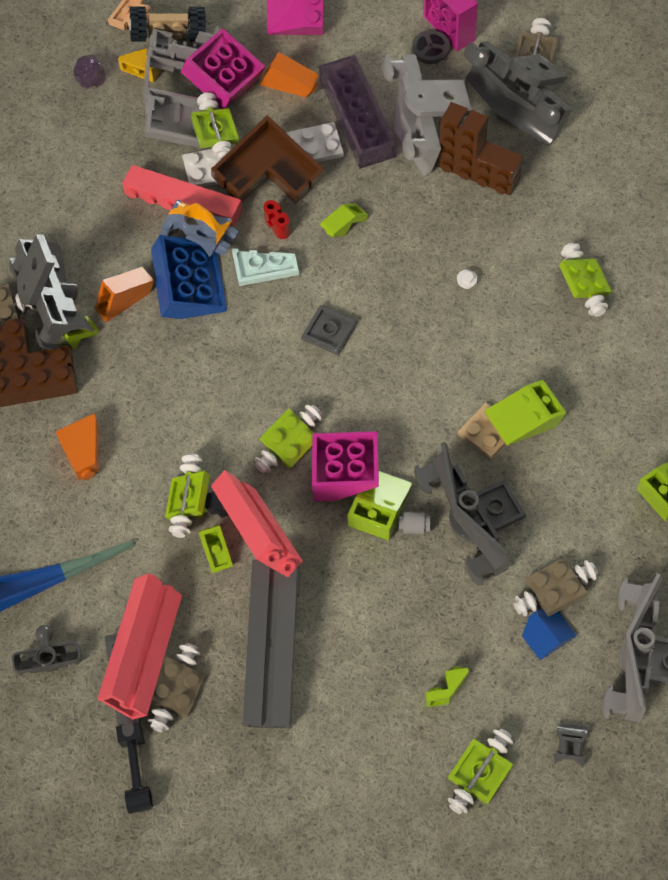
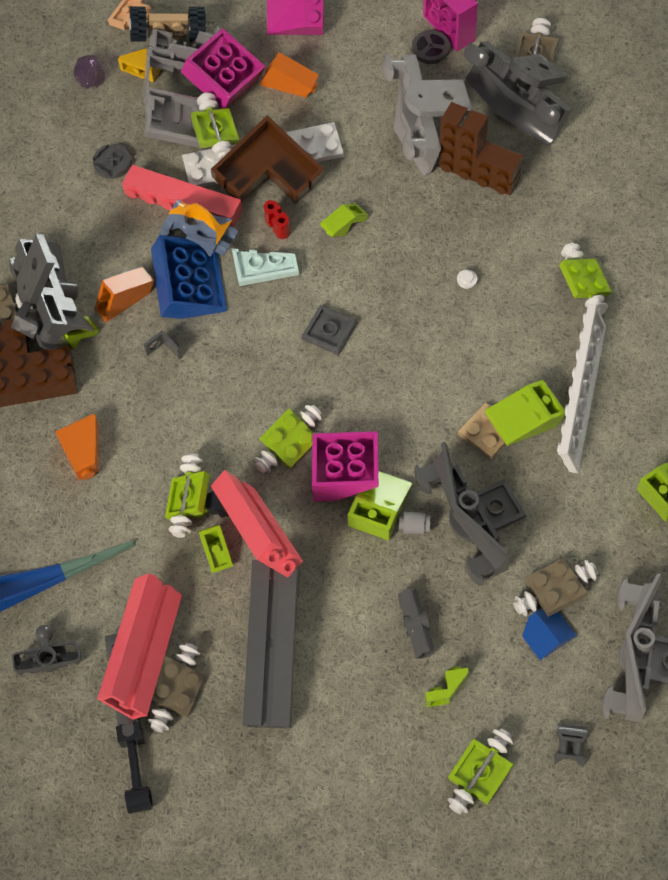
(24, 323): none -> dark grey panel
(112, 161): none -> dark grey tile
(161, 339): none -> dark grey bracket
(357, 111): clear purple brick -> none
(416, 623): none -> dark grey piece
(582, 389): none -> white plate

